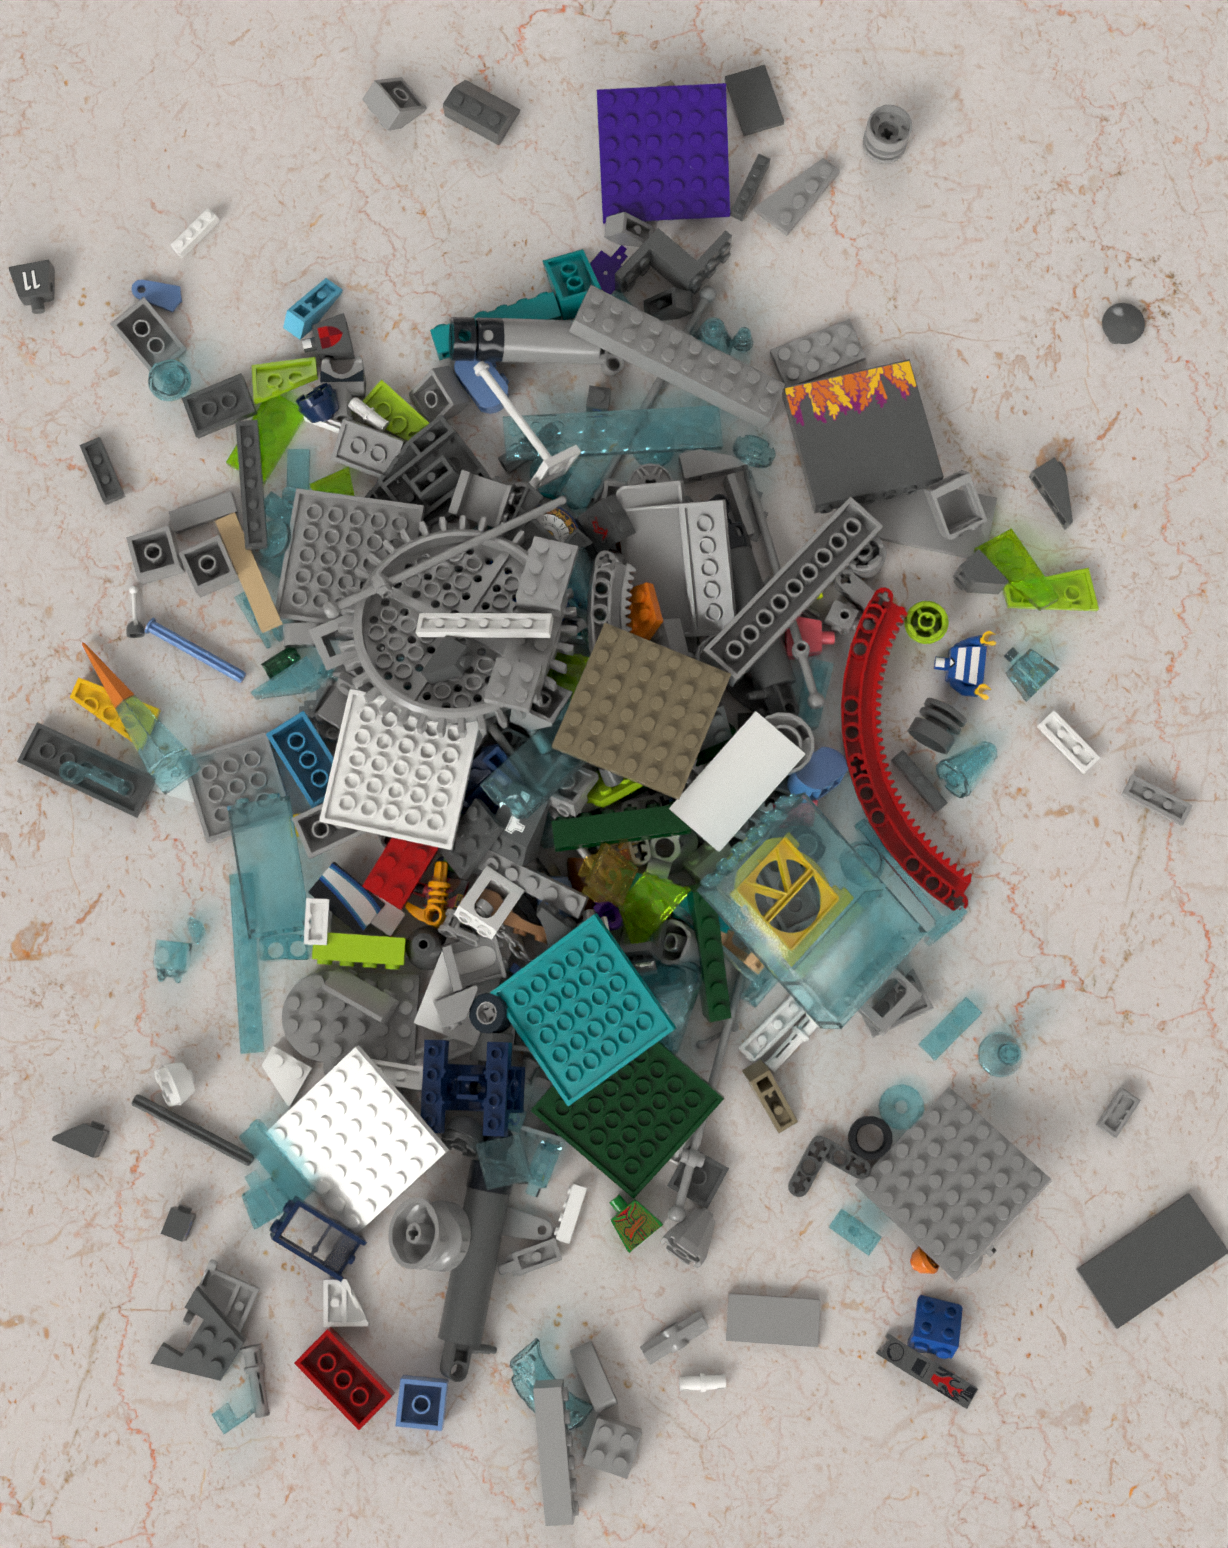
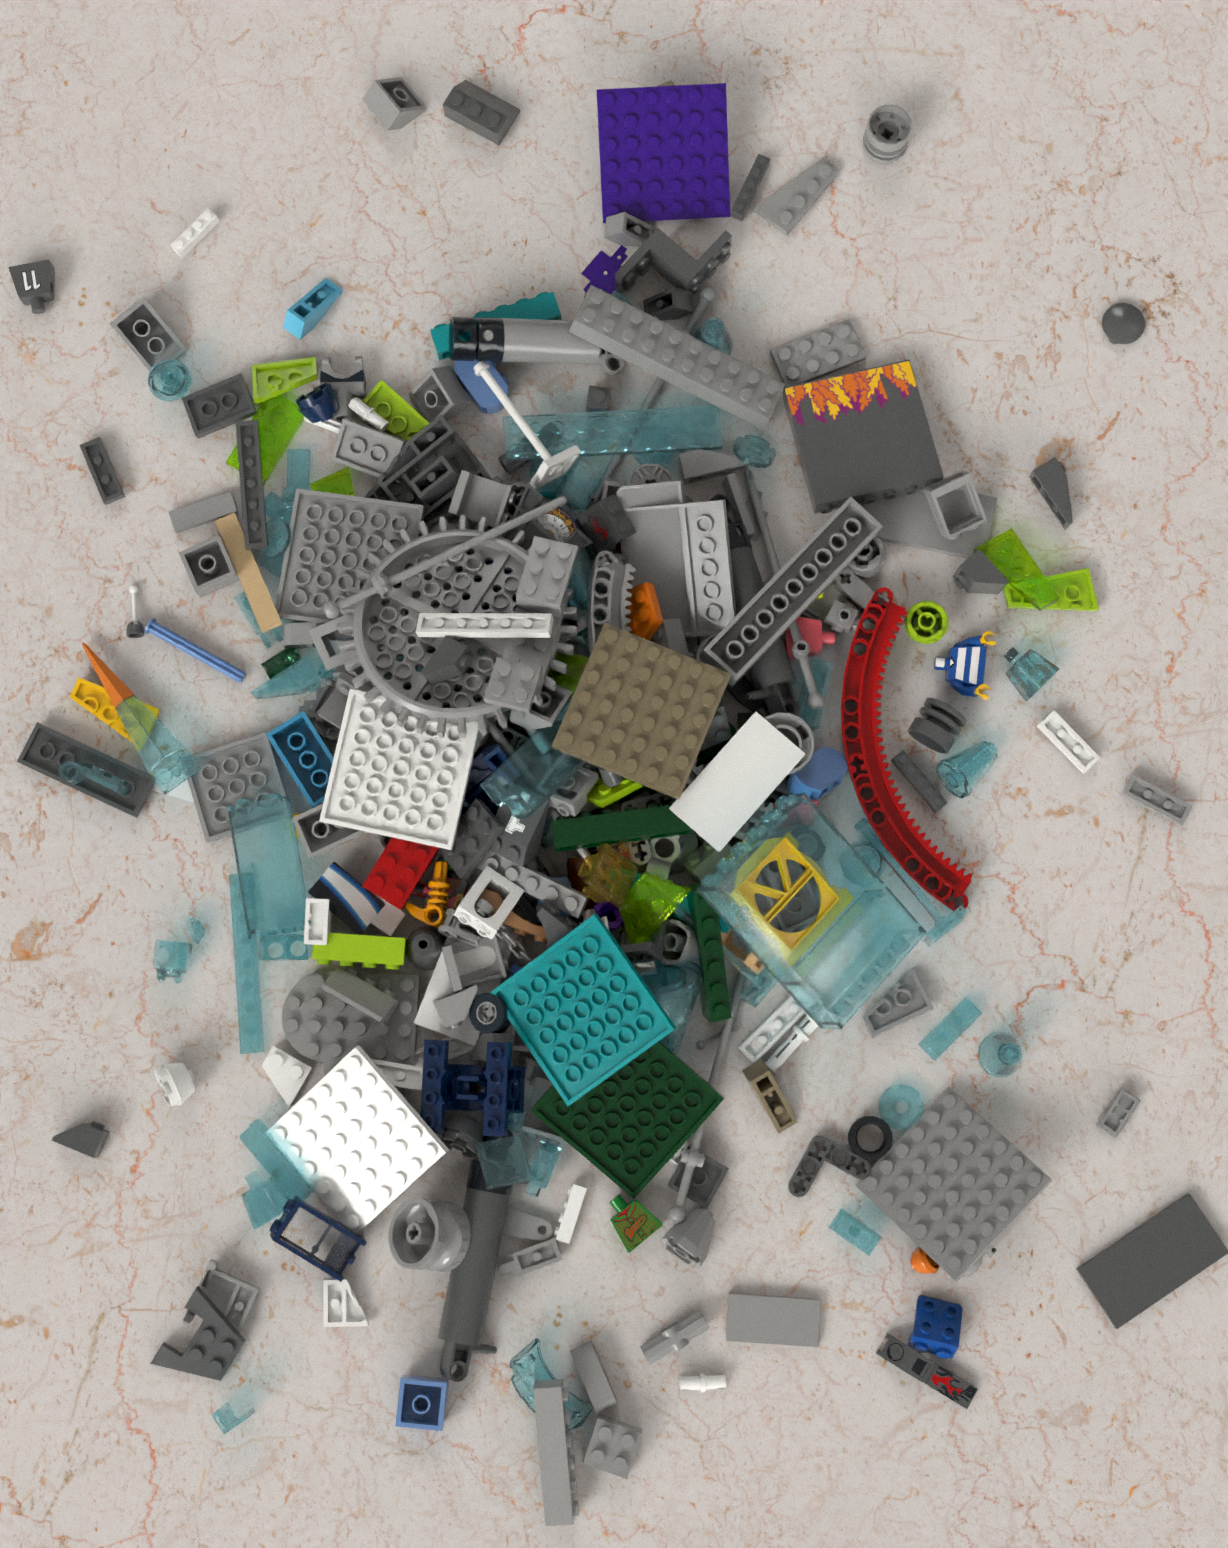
(155, 555): light grey brick -> none
(158, 294): medium blue piece -> none
(179, 1222): dark grey brick -> none
(193, 1130): dark grey axle -> none
(254, 1369): light grey pin -> none
(331, 339): dark grey torso -> none
(344, 1378): red brick -> none
(570, 279): teal slope -> none
(743, 340): clear light blue cone -> none
(754, 100): dark grey tile -> none
(912, 994): light grey panel -> none

